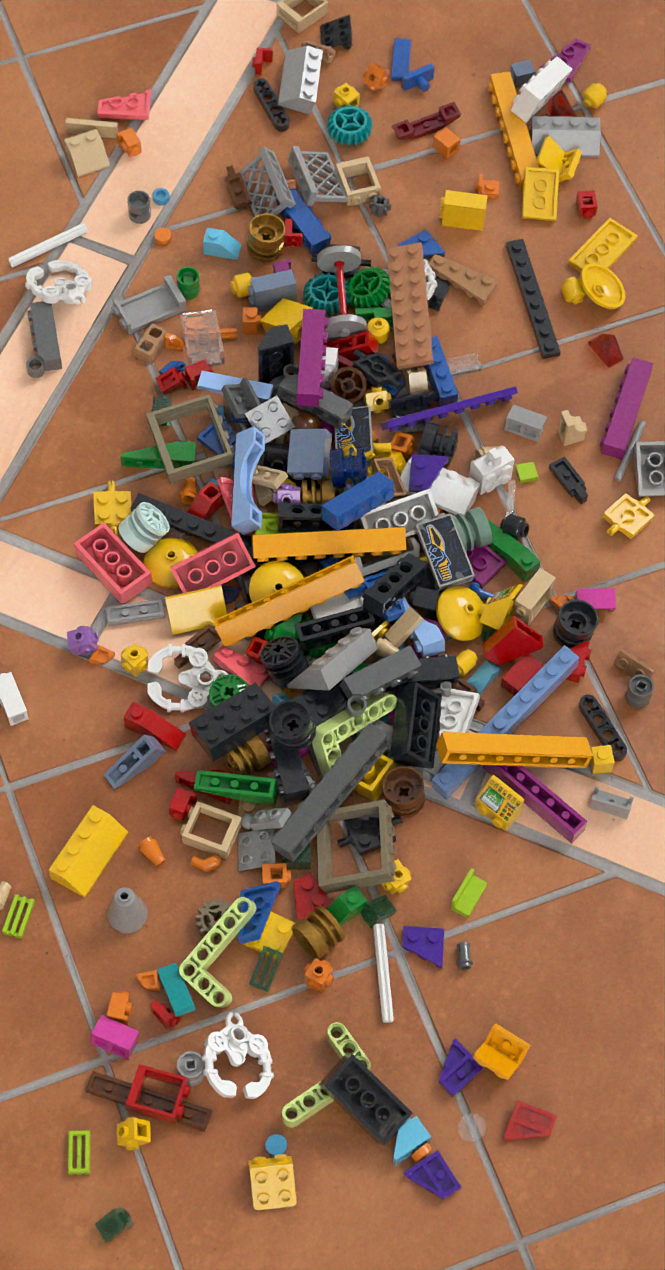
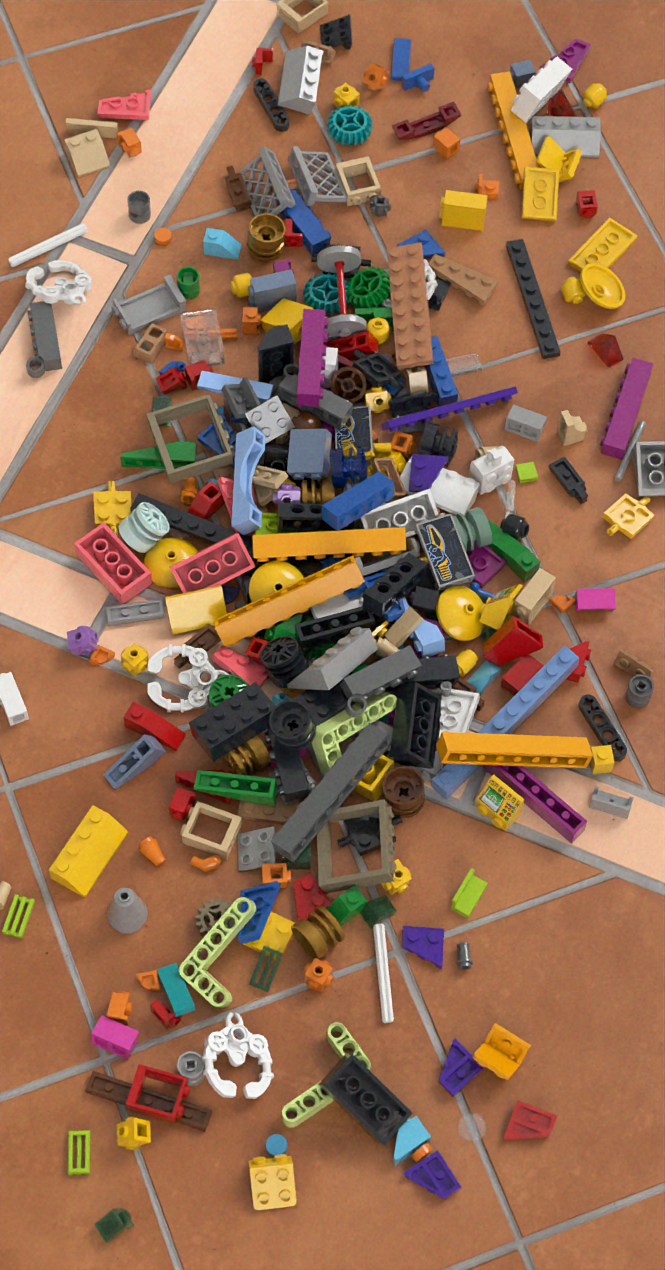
(160, 196): dark azure tile -> none
(266, 819): light grey plate -> none
(575, 623): black wheel -> none

